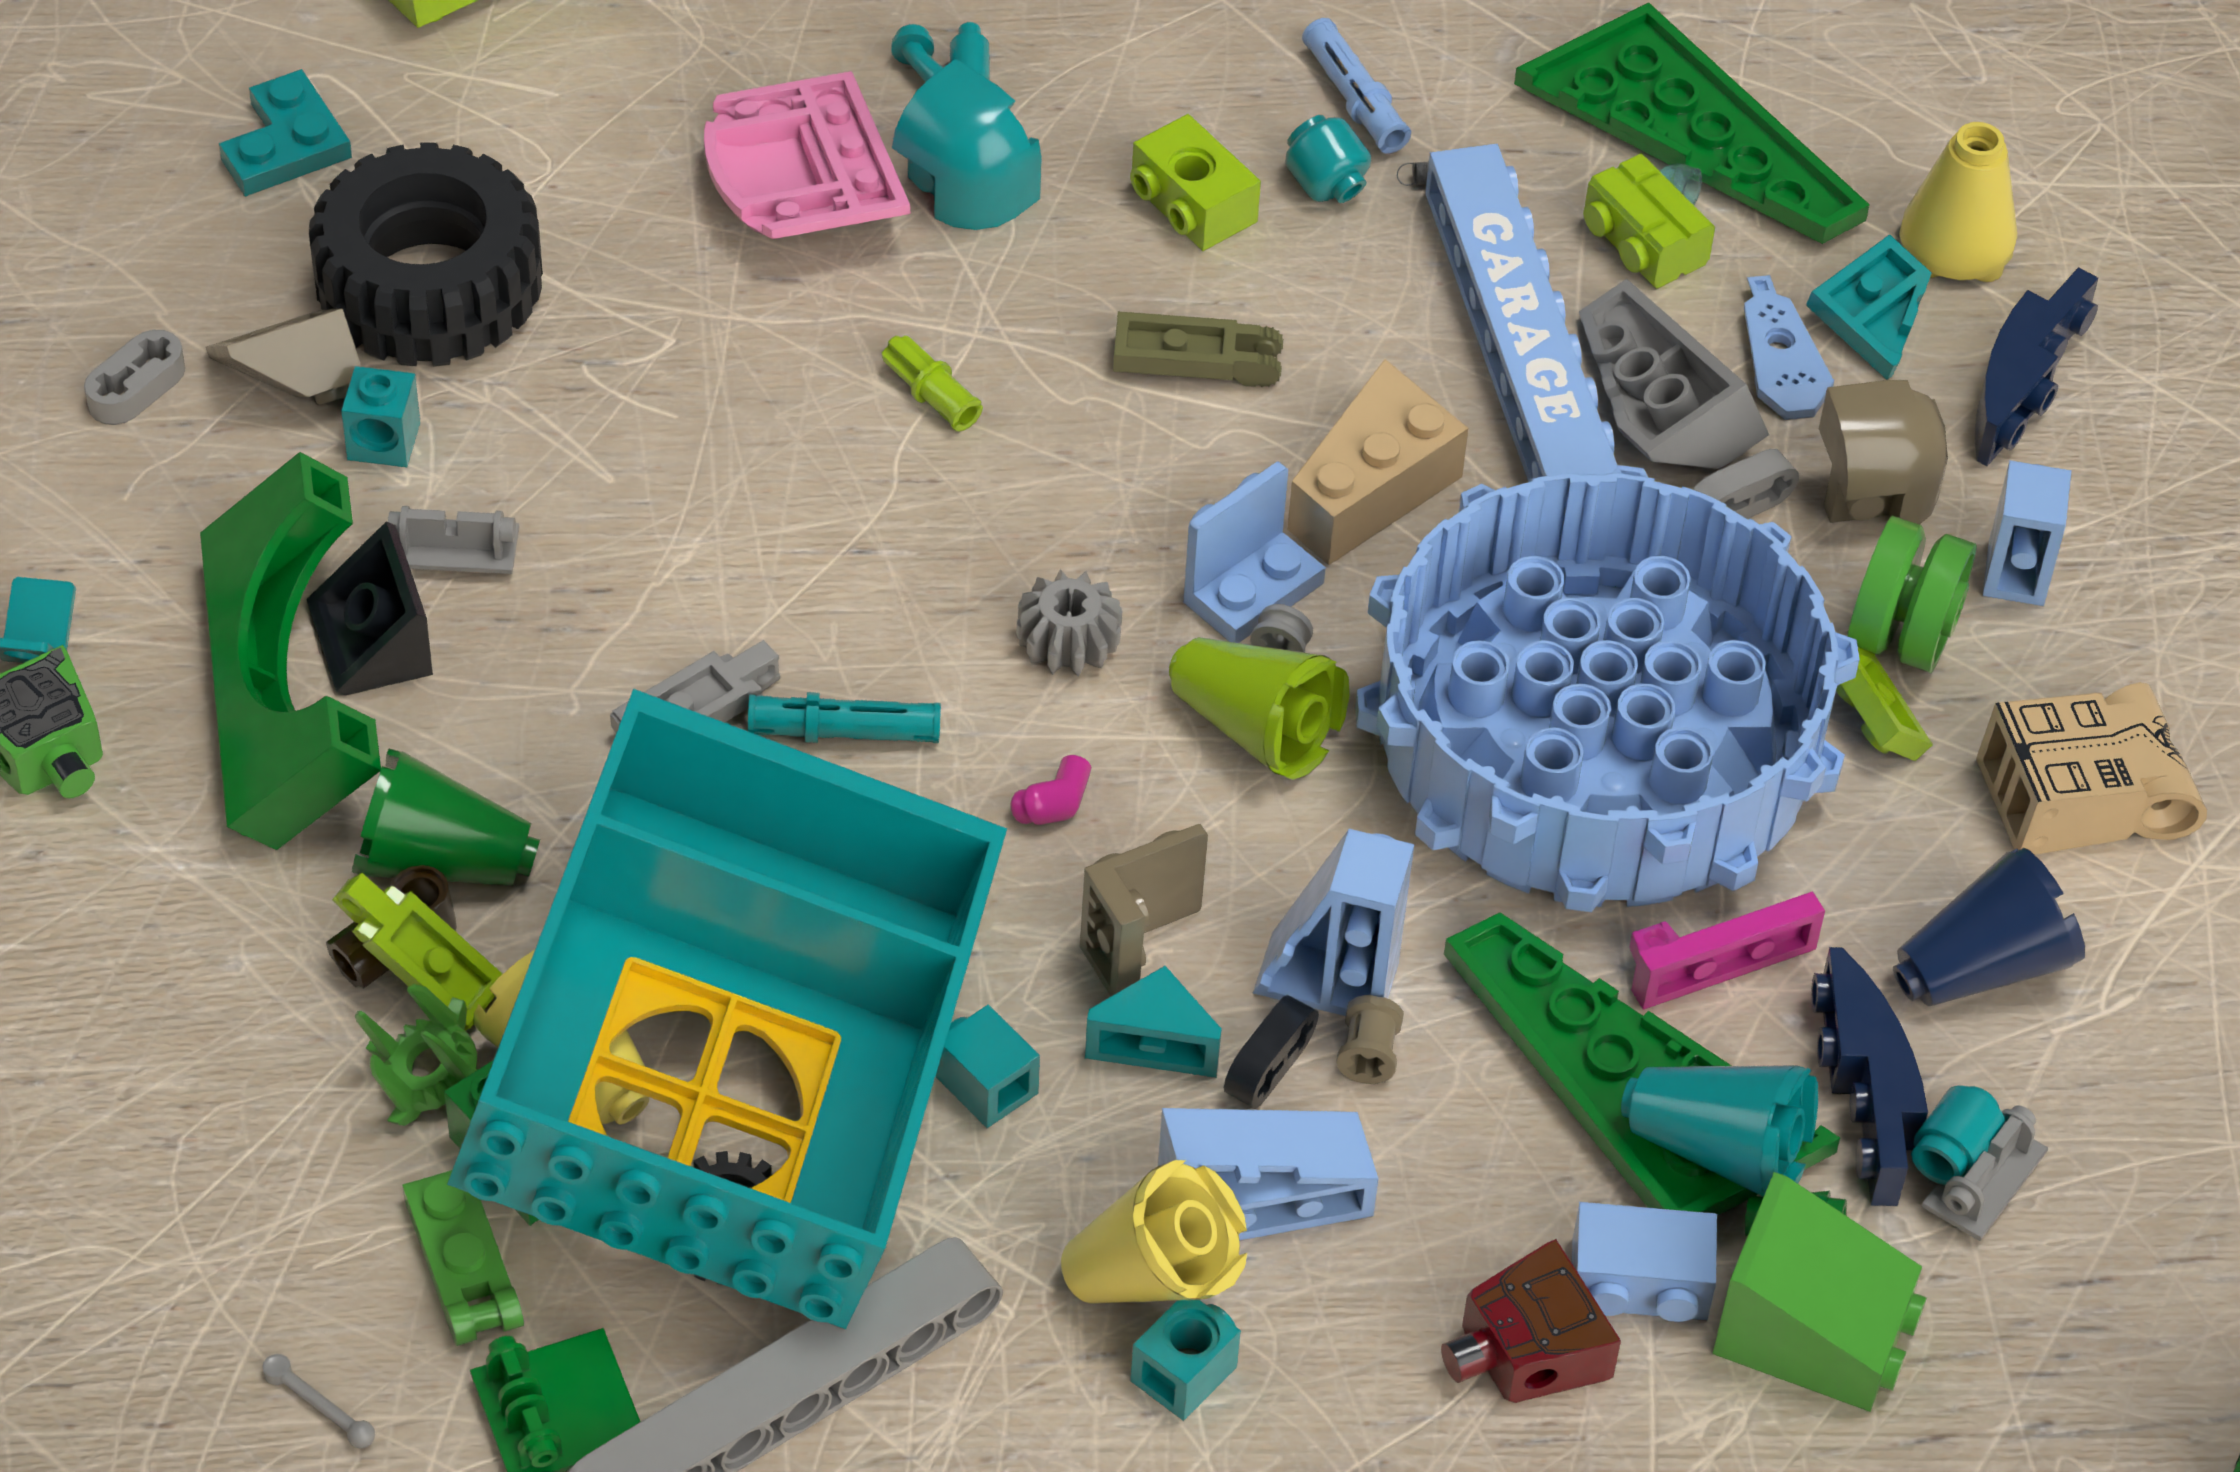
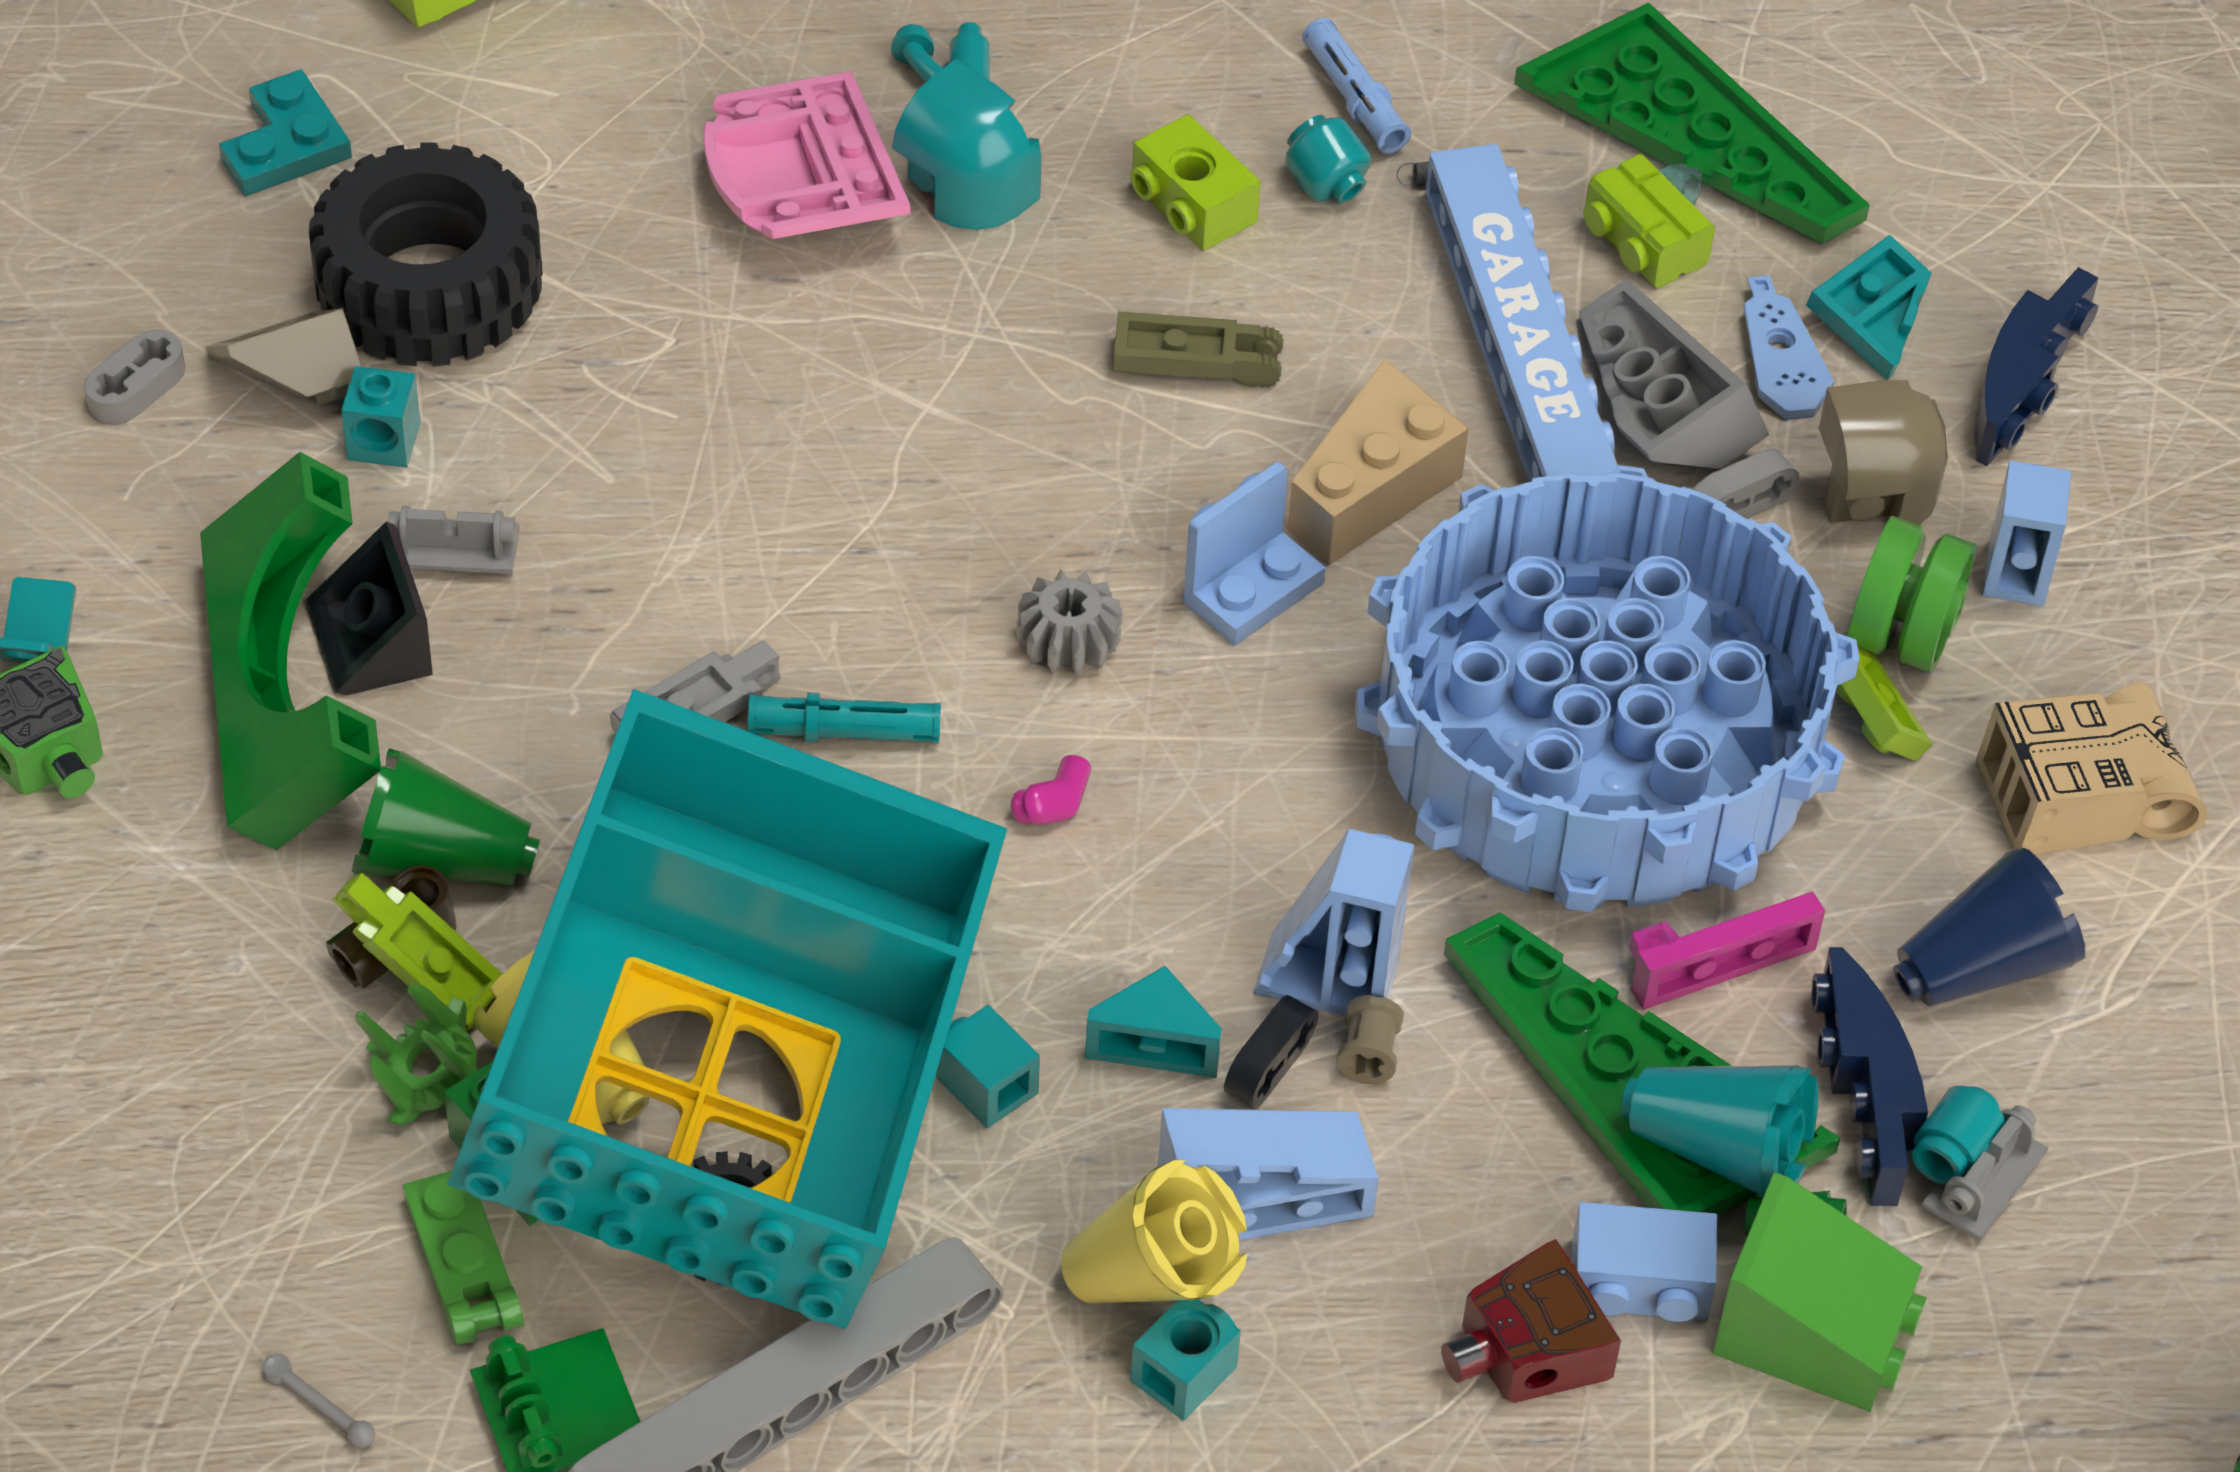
(932, 382): lime axle -> none
(1138, 894): dark tan bracket -> none
(1264, 699): lime cone -> none
(1282, 628): light grey bush -> none
(1964, 209): light yellow cone -> none

